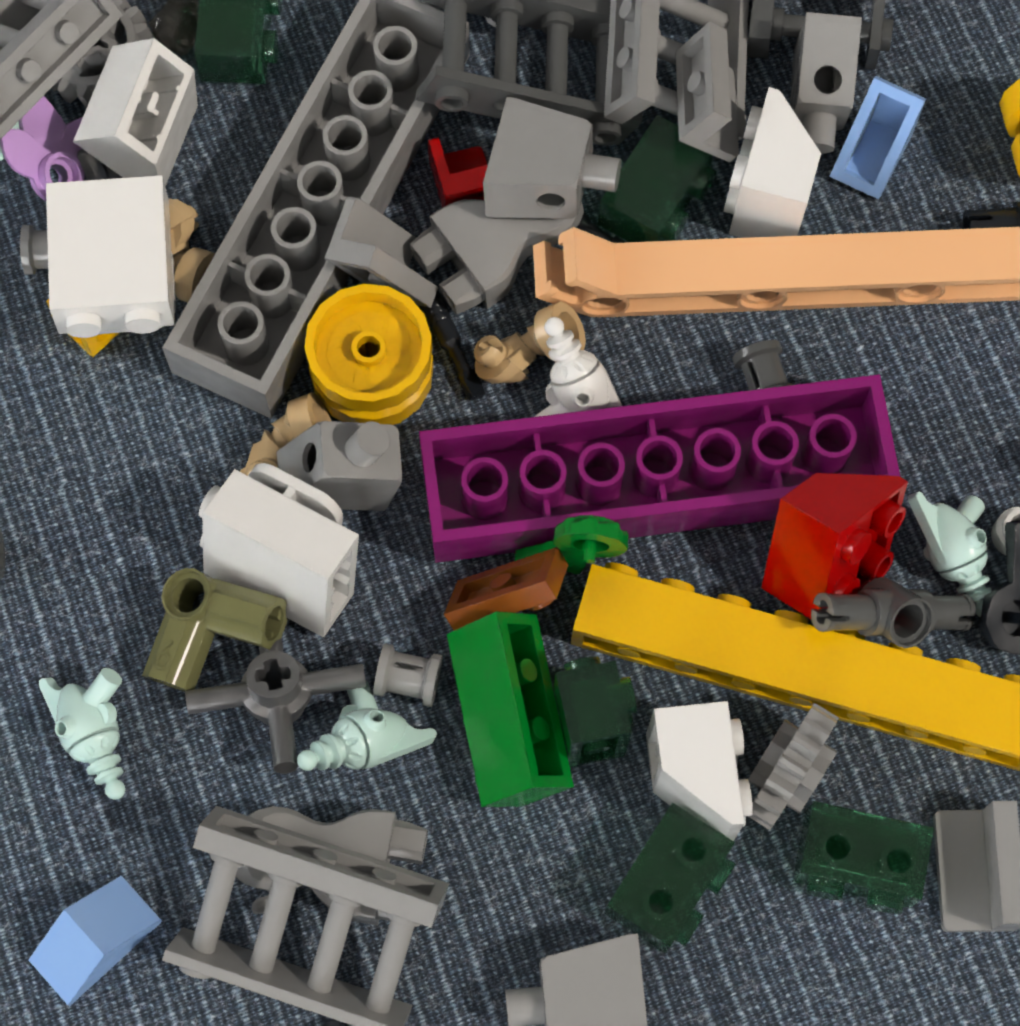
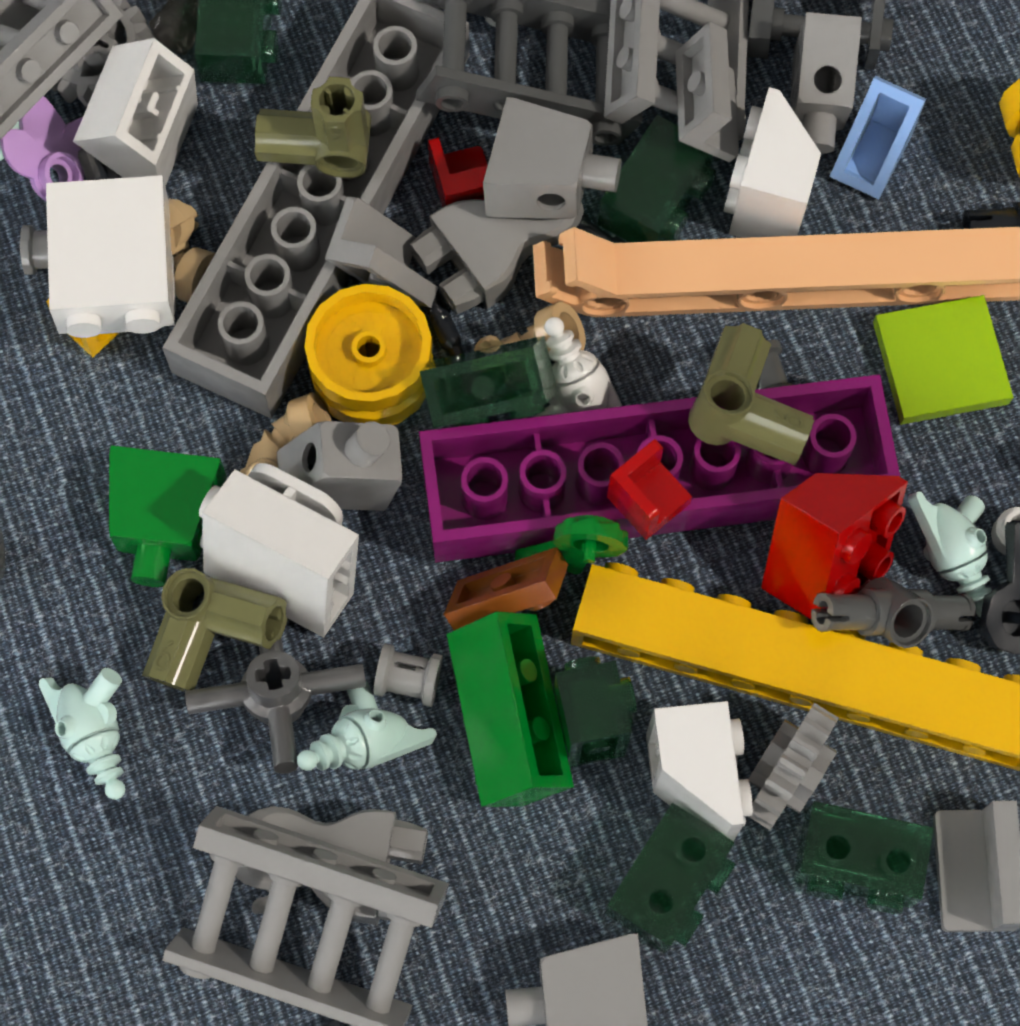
(92, 938): light blue slope -> none
(157, 507): none -> green torso
(329, 137): none -> olive piece
(489, 383): none -> clear green brick
(647, 491): none -> red panel
(748, 415): none -> olive piece
(942, 359): none -> lime tile

